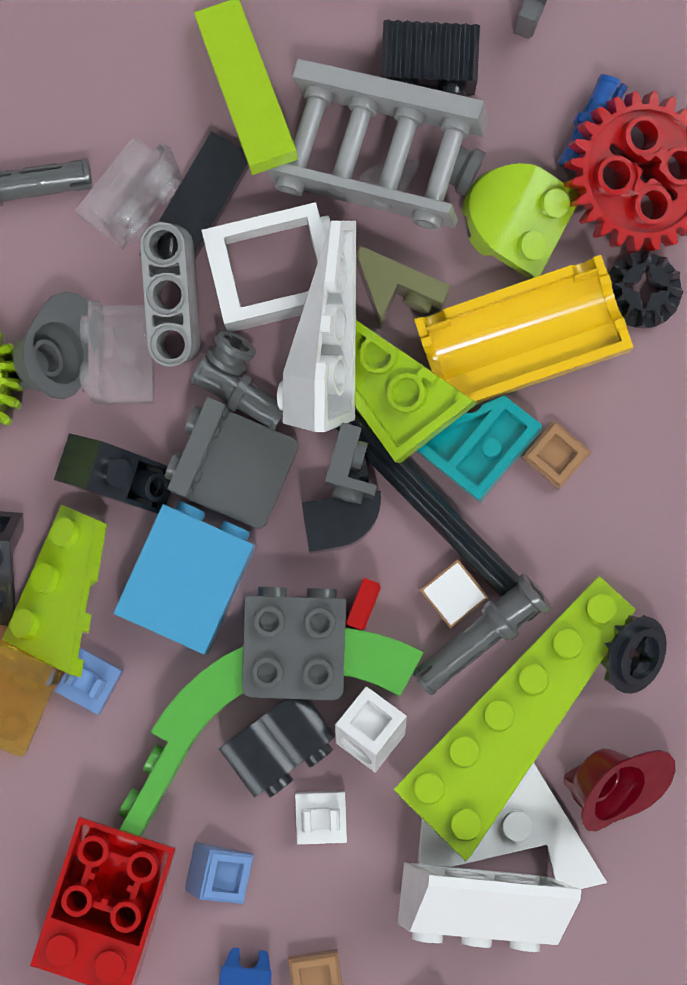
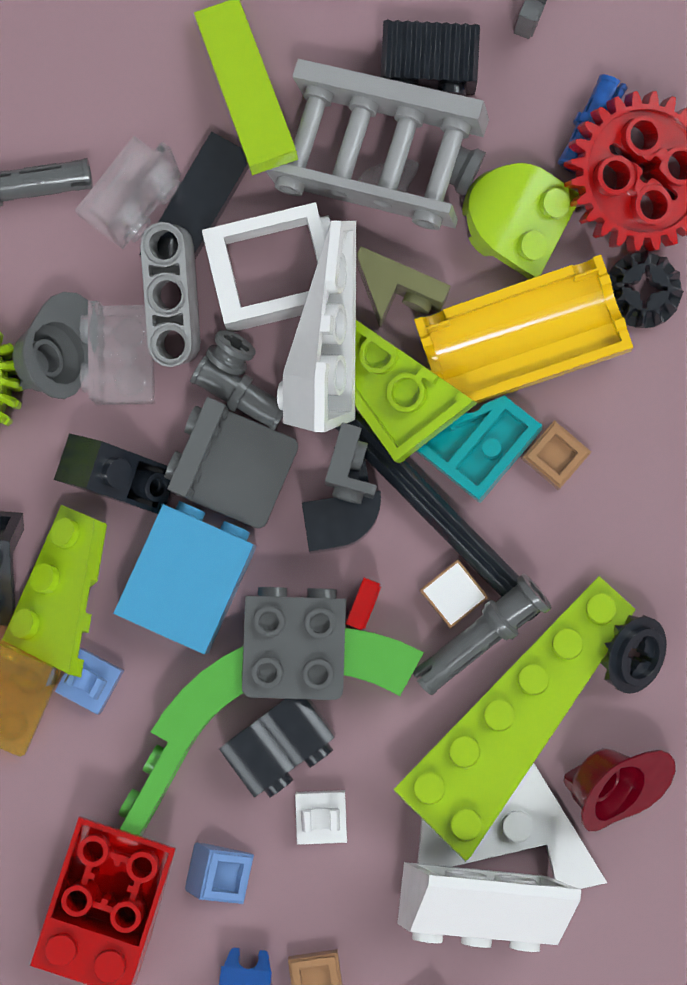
(370, 729): white brick -> none

